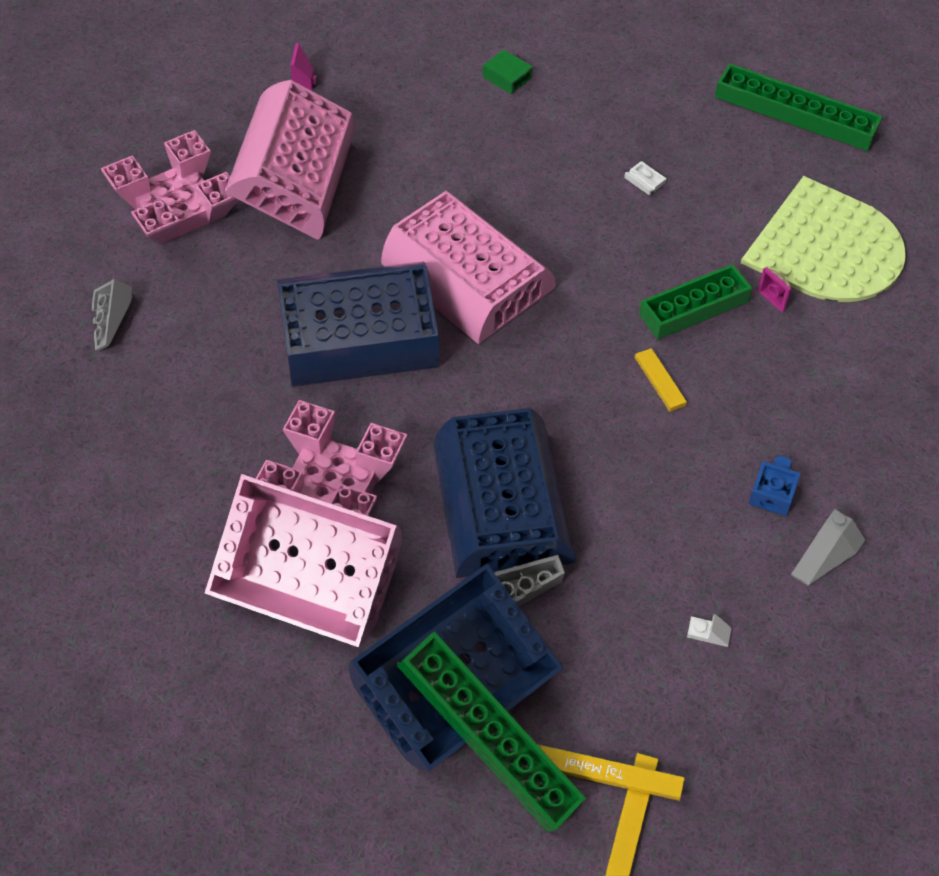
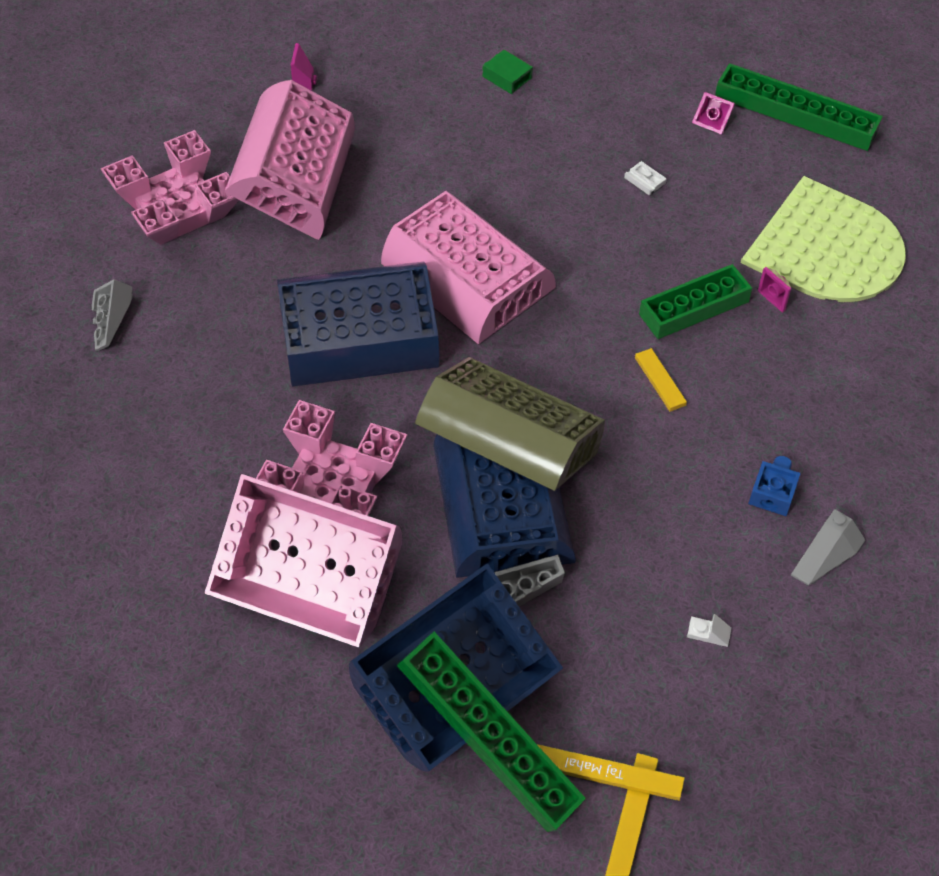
(511, 422): none -> olive slope
(713, 113): none -> dark pink slope

